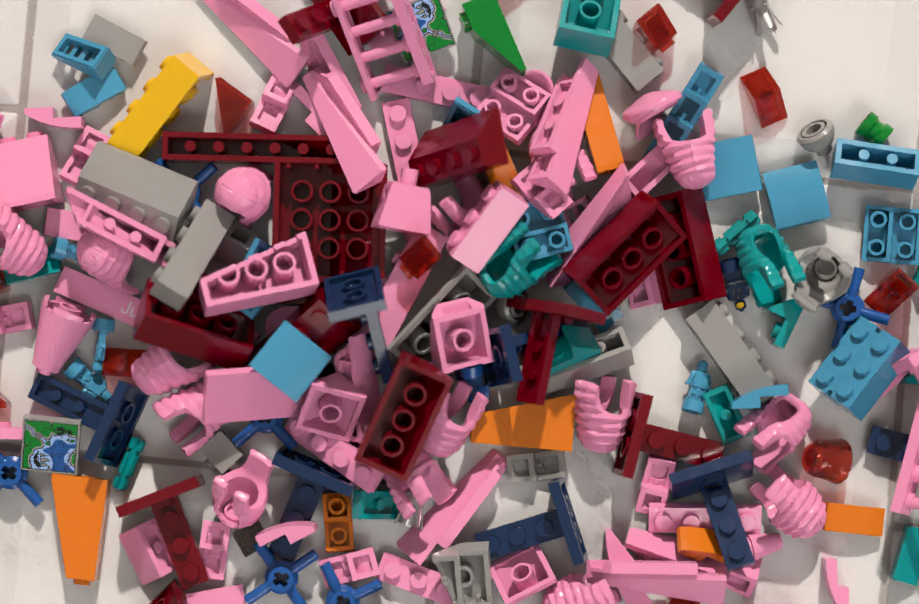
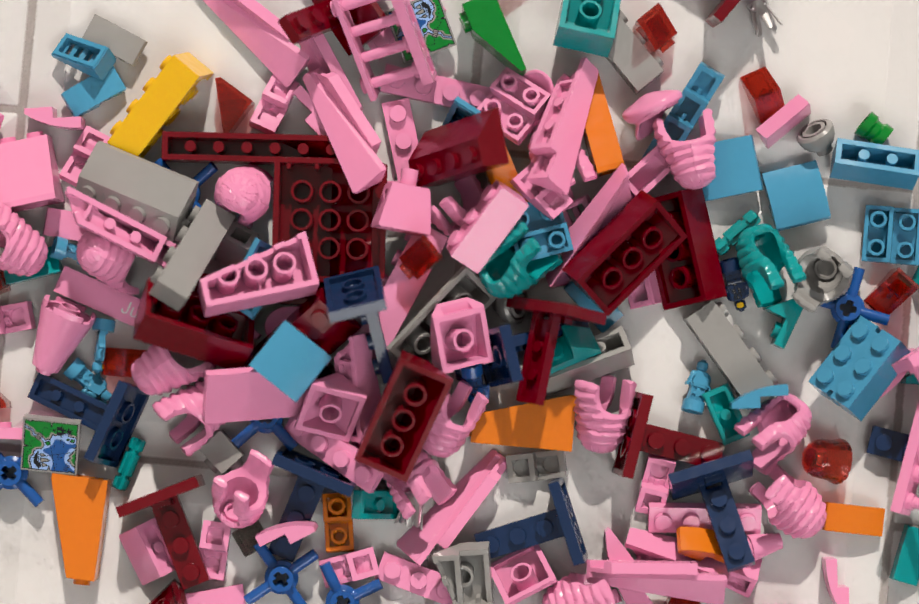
(784, 120): none -> bright pink slope

